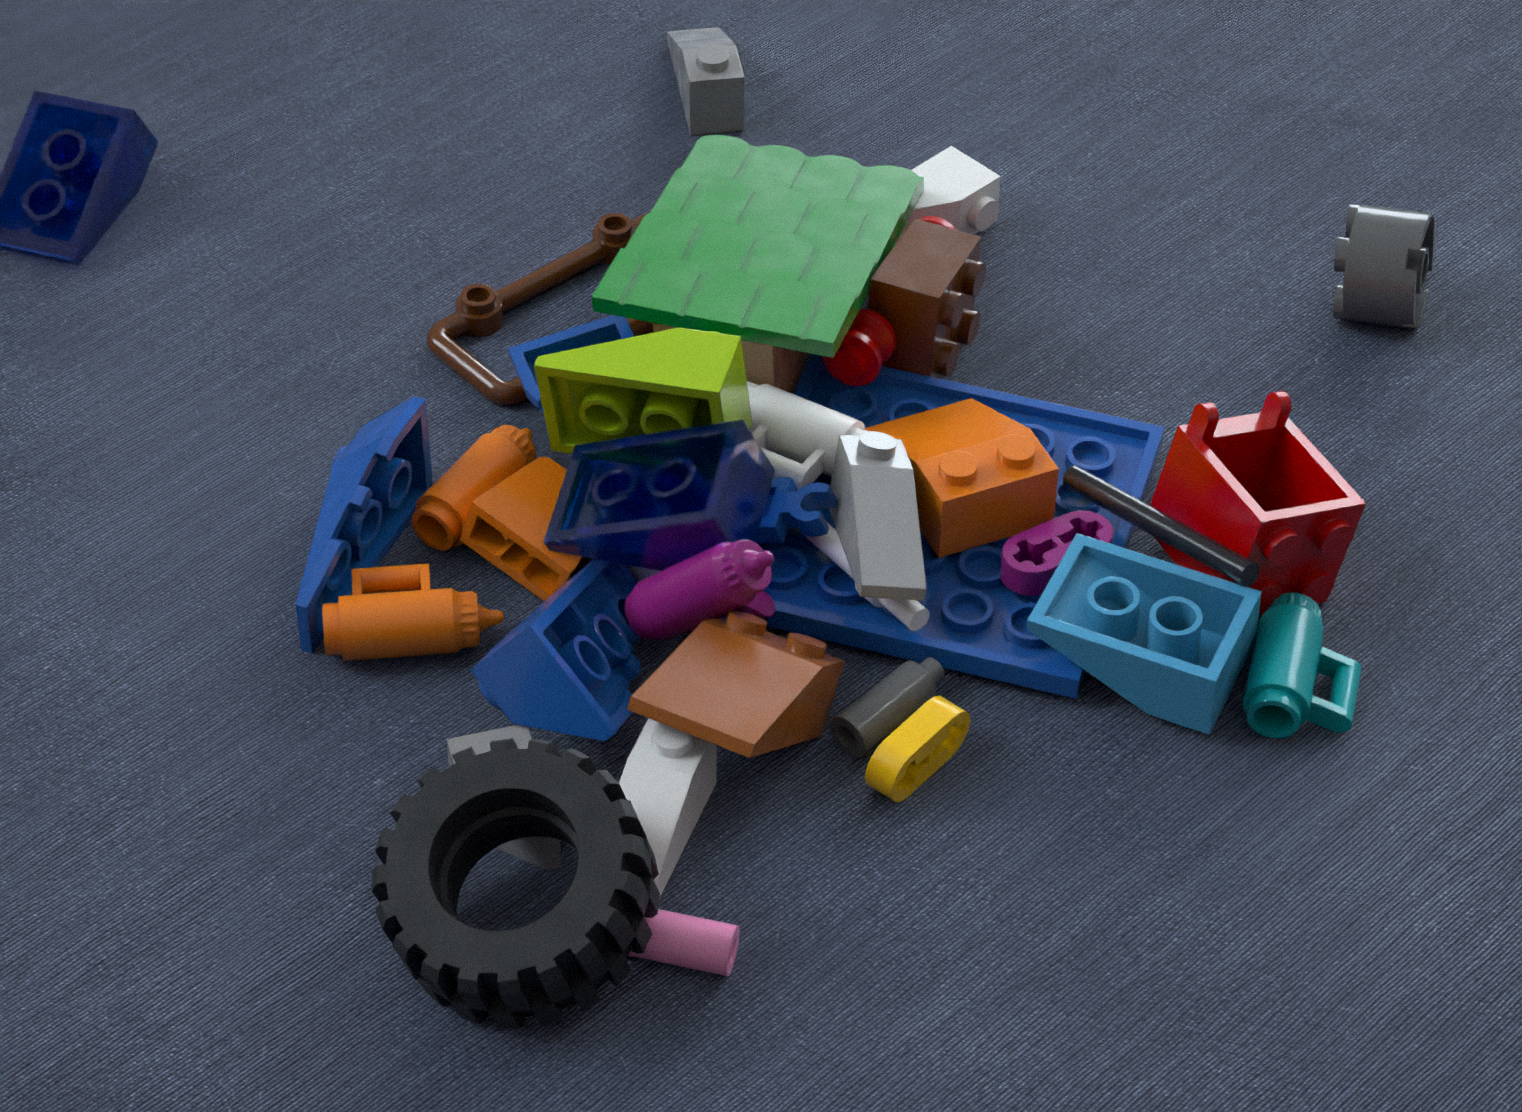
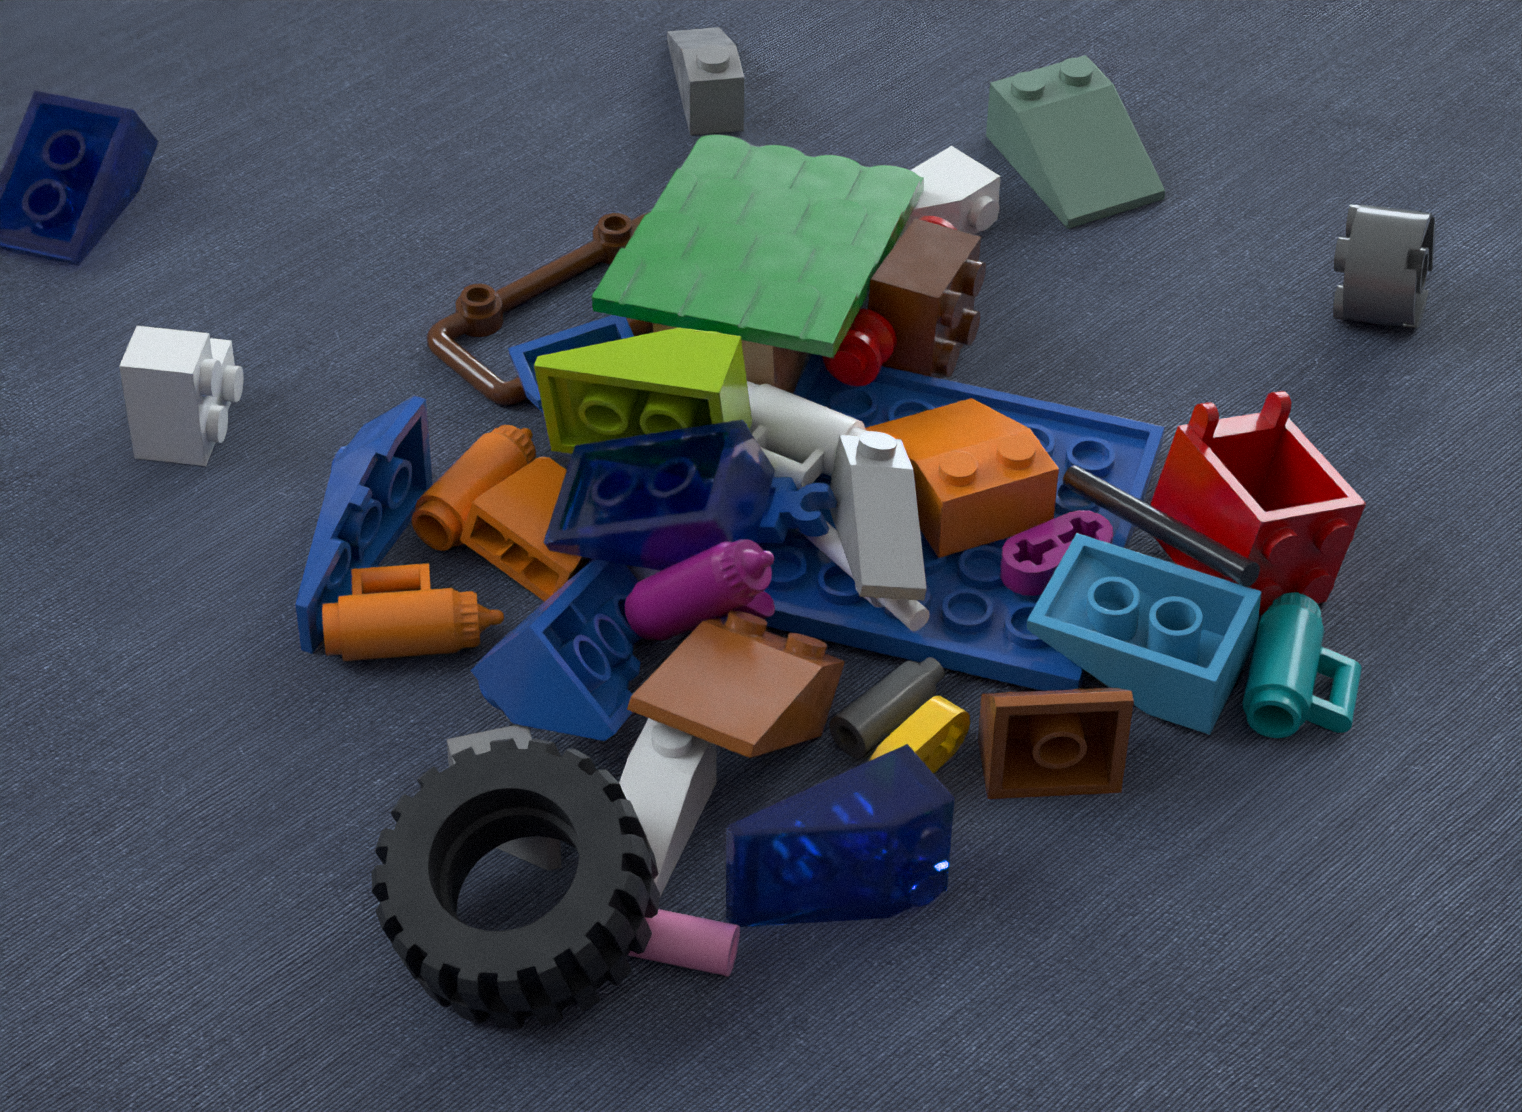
(178, 393): none -> white brick
(843, 848): none -> clear blue slope
(1054, 742): none -> dark orange slope
(1072, 141): none -> sand green slope

